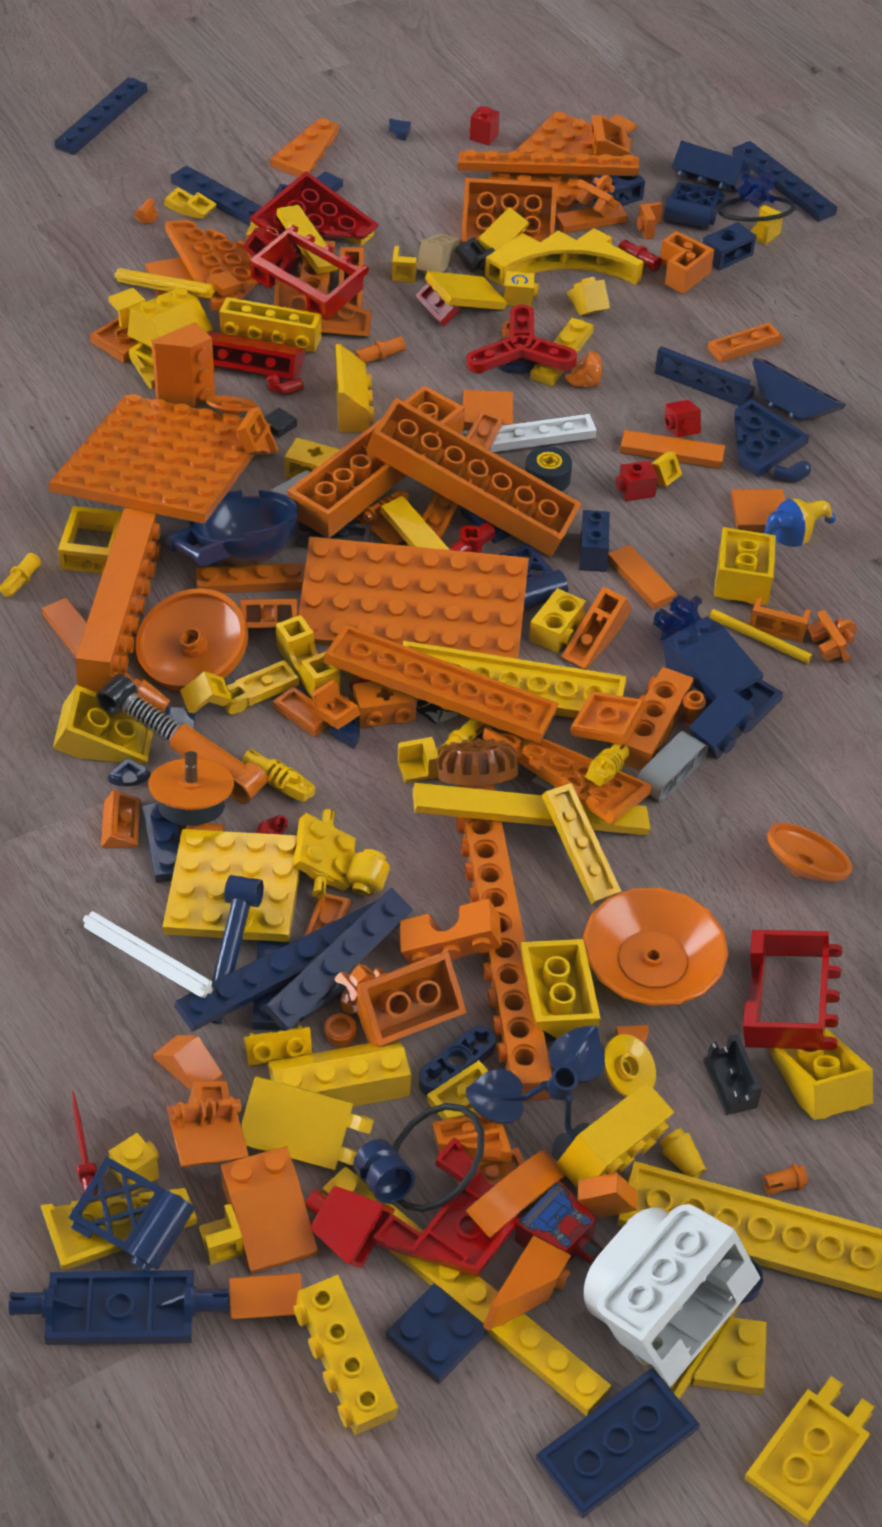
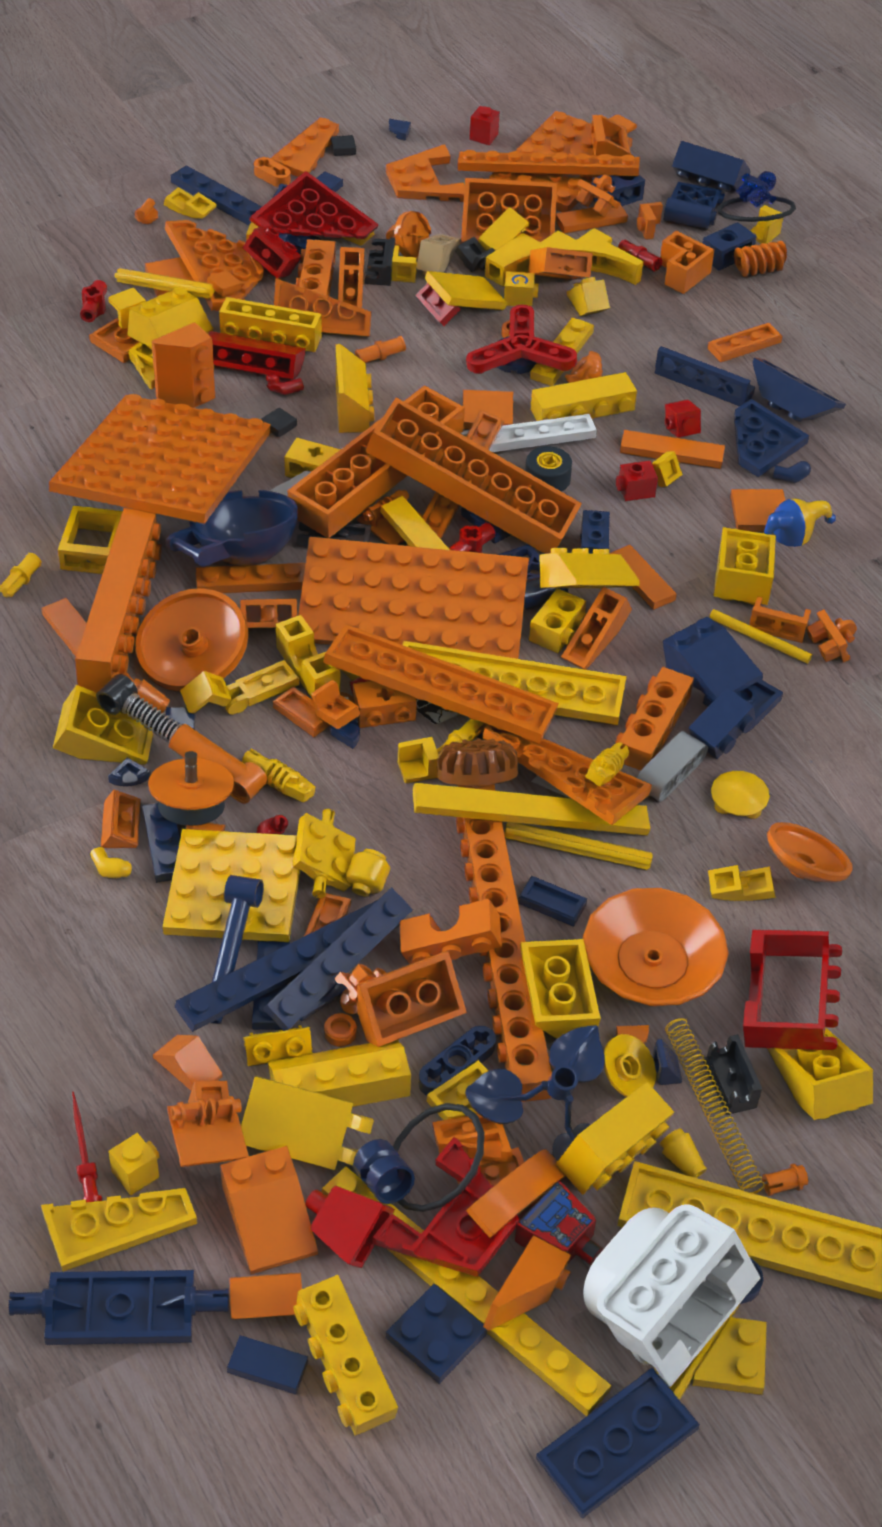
(93, 301): none -> red axle
(101, 116): dark blue plate -> none
(108, 866): none -> yellow arm
(148, 954): white axle -> none
(155, 1229): dark blue piece -> none
(222, 1237): yellow panel -> none
(231, 404): orange dish -> none
(256, 435): orange wing -> none
(266, 272): red hinge -> none
(267, 1364): none -> dark blue tile
(272, 171): none -> orange beam
(295, 216): yellow tile -> none
(343, 145): none -> black tile
(380, 263): none -> black hinge
(408, 232): none -> orange tile
(415, 177): none -> orange wing
(552, 901): none -> dark blue tile
(561, 263): none -> orange window
(578, 845): none -> yellow axle
(581, 843): yellow plate -> none
(585, 569): none -> yellow slope
(592, 396): none -> yellow brick
(607, 1195): orange piece -> none
(608, 718): orange tile -> none
(666, 1064): none -> dark blue slope
(684, 614): clear blue hips -> none
(693, 703): orange pin -> none
(712, 1105): none -> yellow piece
(740, 794): none -> yellow dish
(749, 885): none -> yellow slope
(760, 258): none -> orange piece
(786, 181): dark blue plate -> none
(810, 1452): yellow tile -> none

